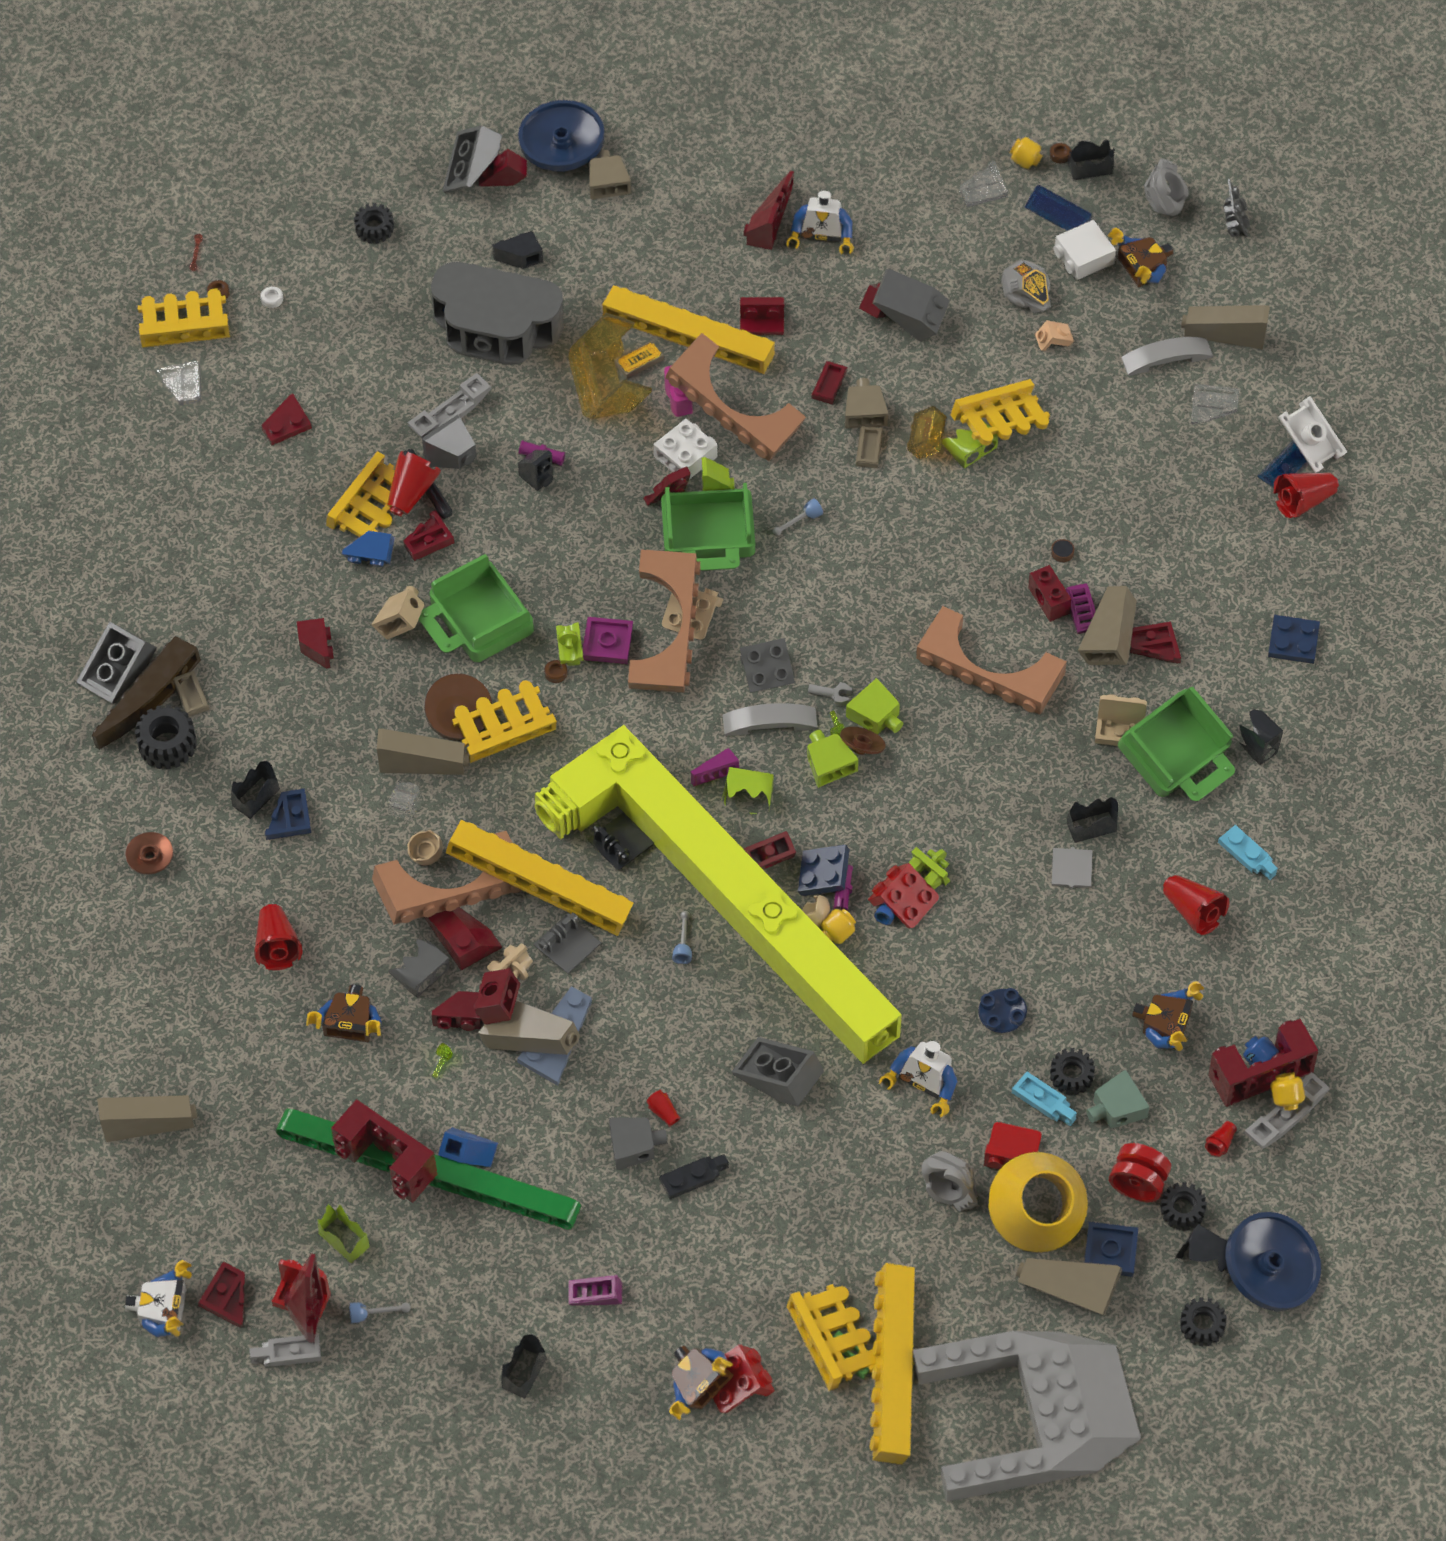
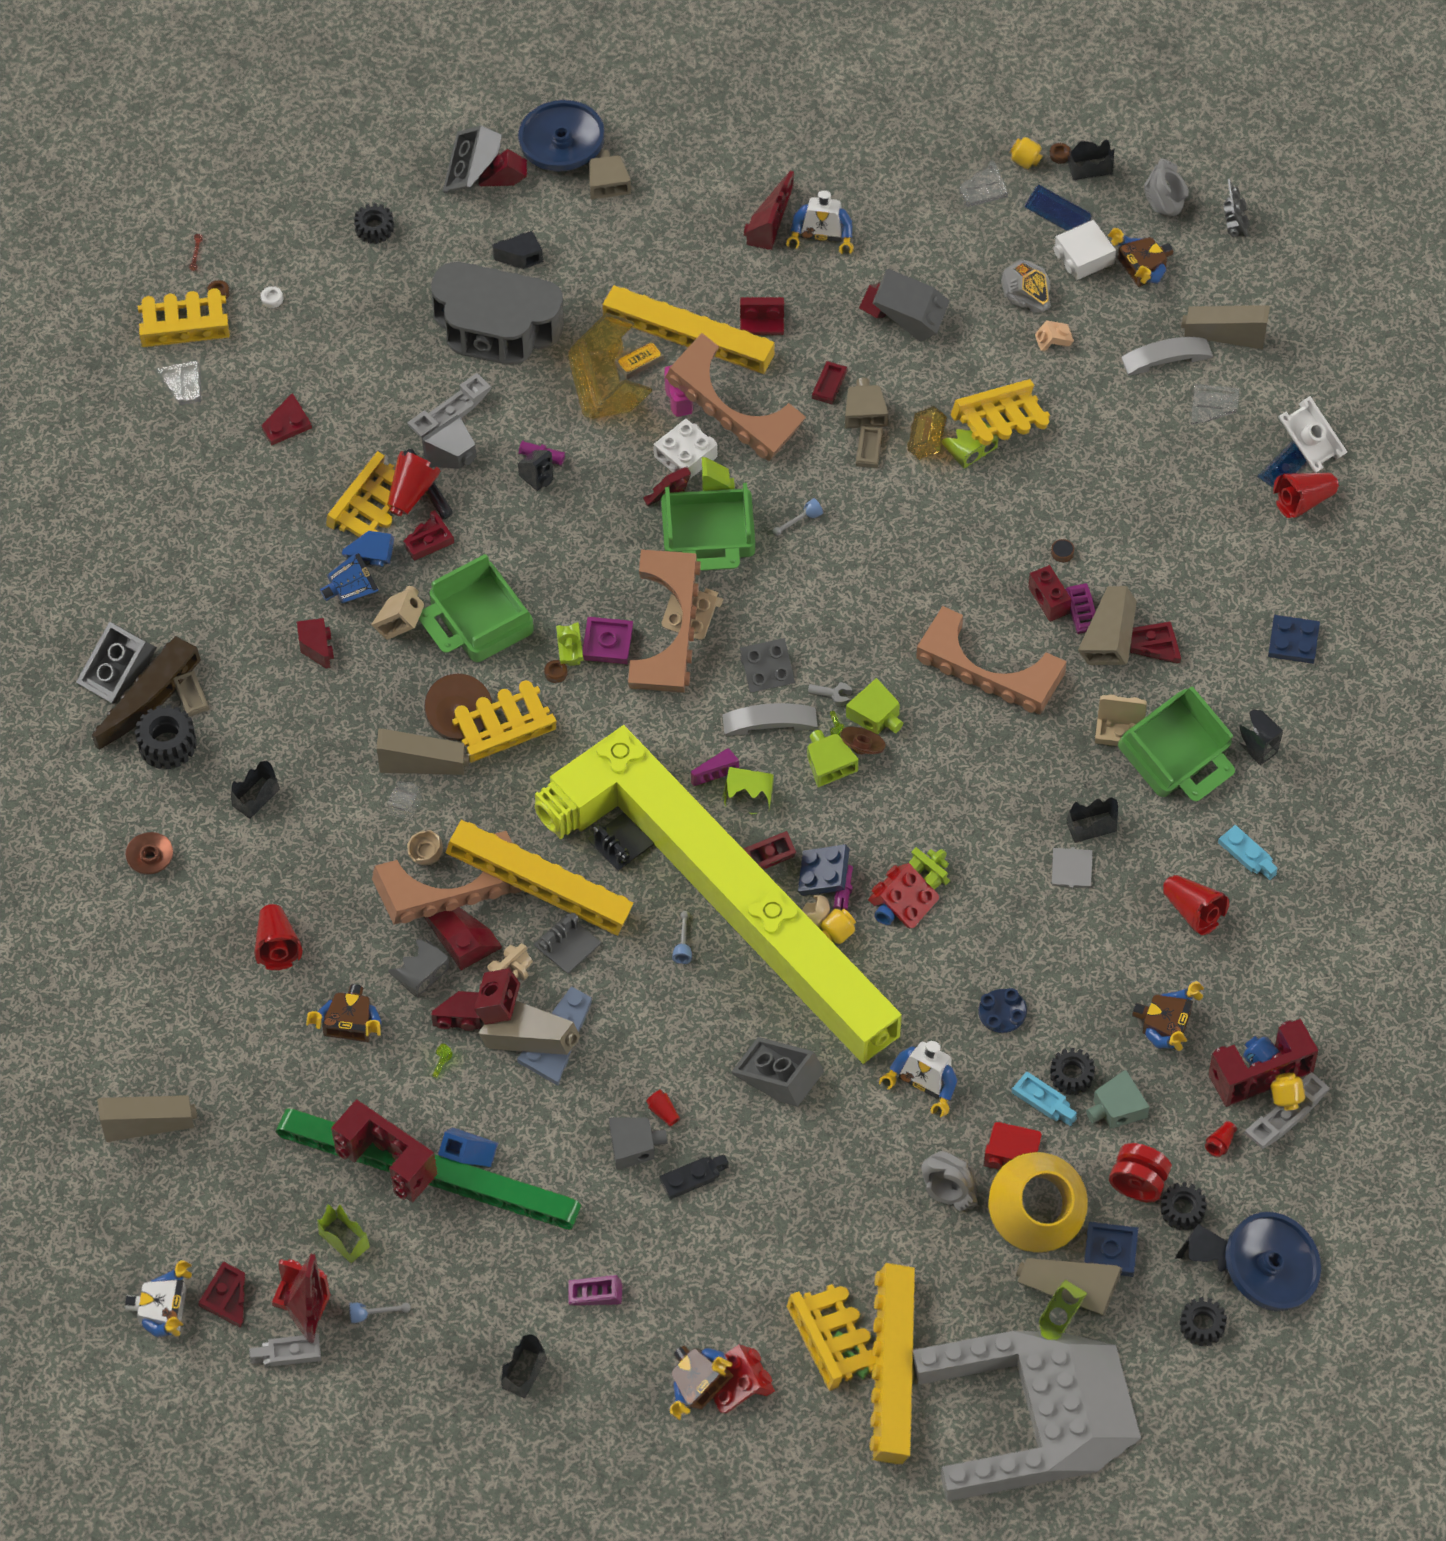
(290, 816): dark blue wing -> none
(349, 581): none -> blue torso
(1048, 1328): none -> lime piece

